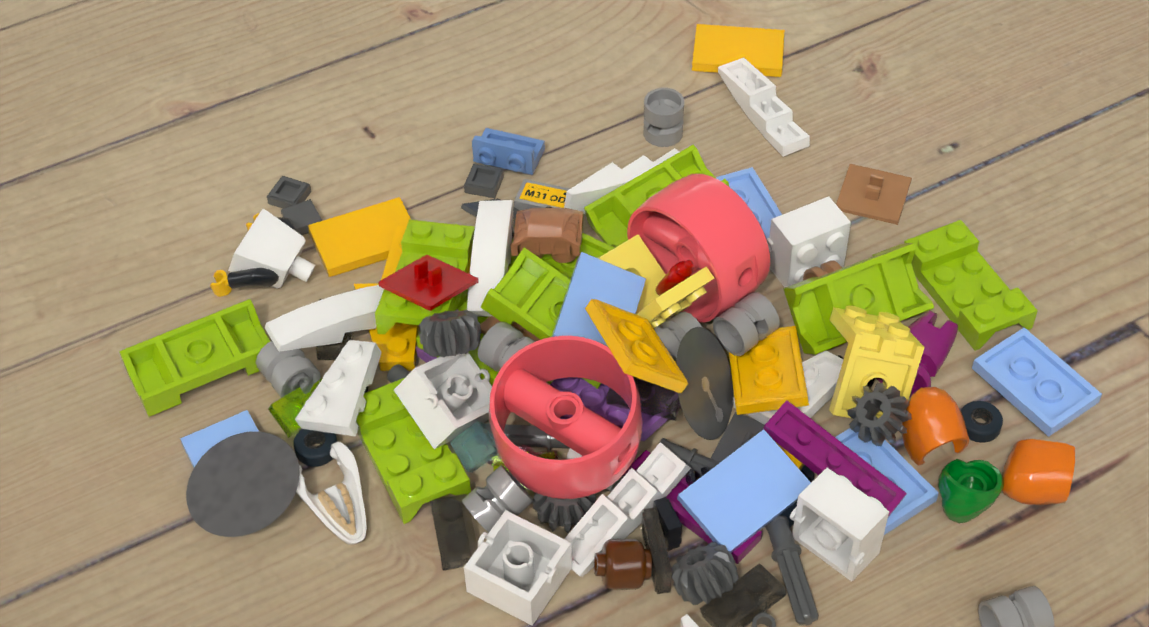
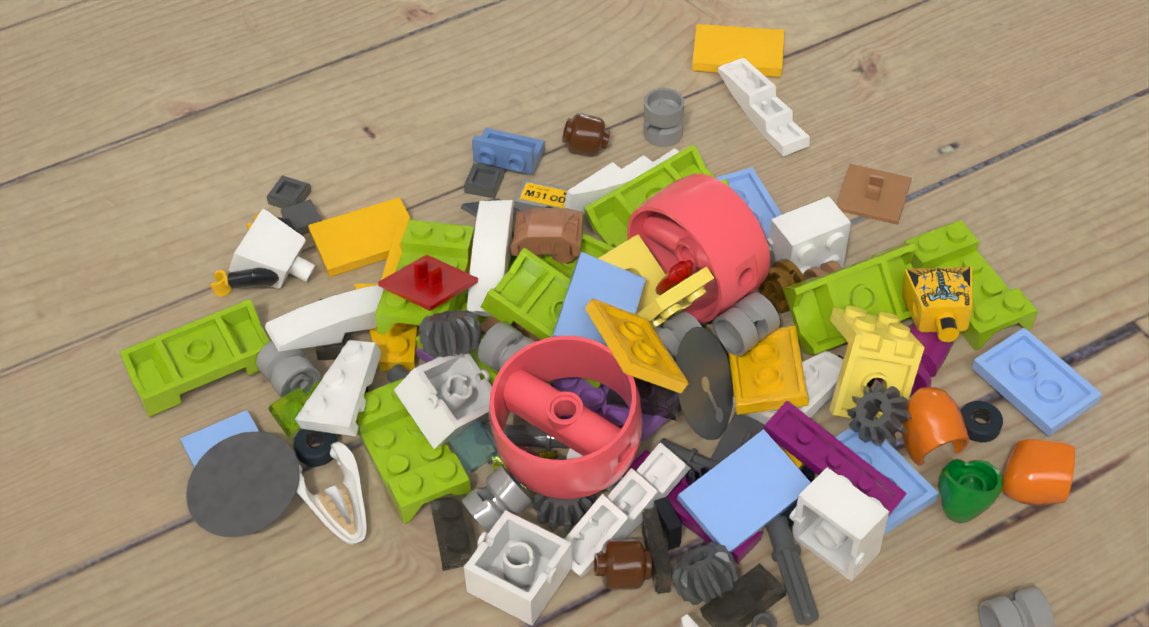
(585, 134): none -> reddish brown head
(779, 277): none -> pearl gold wheel
(939, 299): none -> yellow torso

